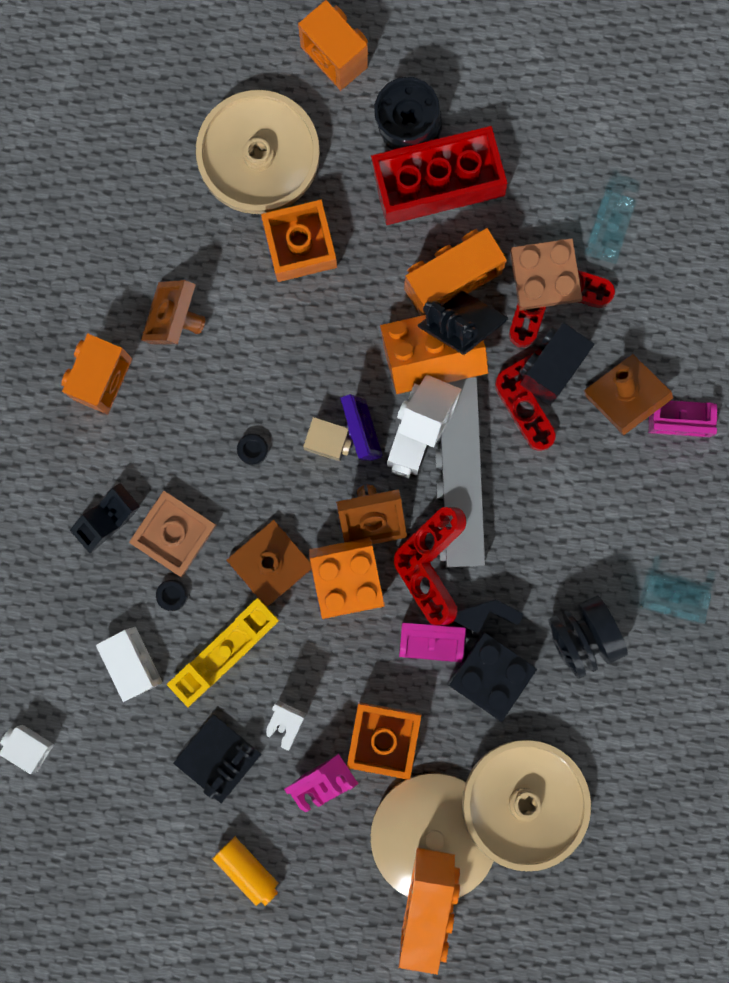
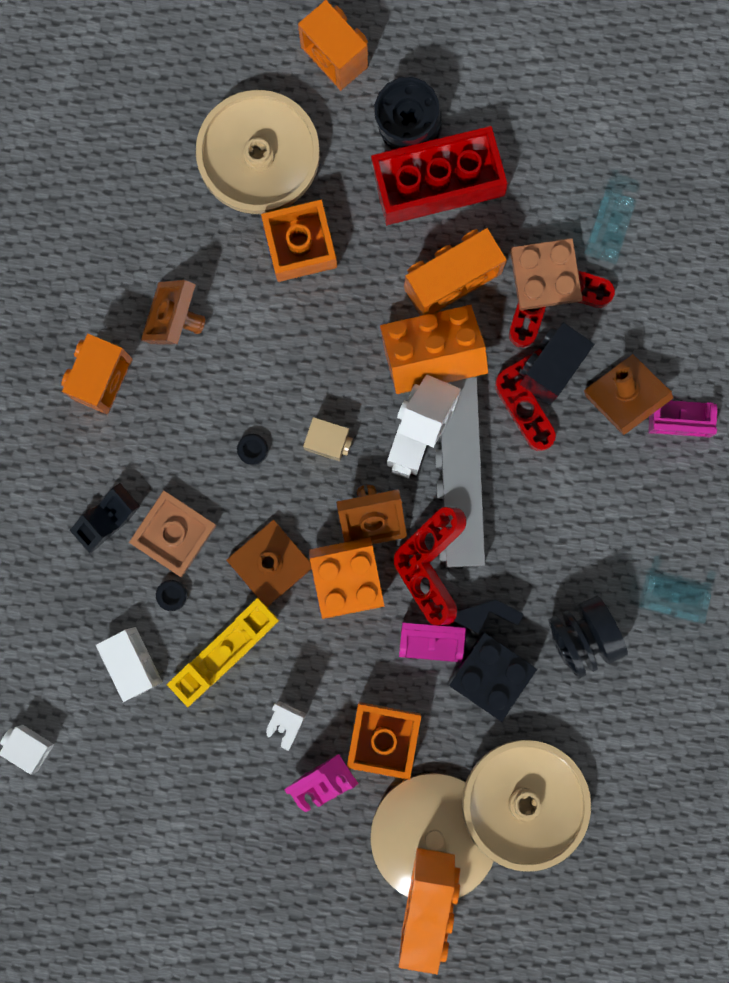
(217, 759): black hinge -> none
(246, 872): light orange brick -> none
(361, 427): dark purple plate -> none
(461, 321): black hinge -> none

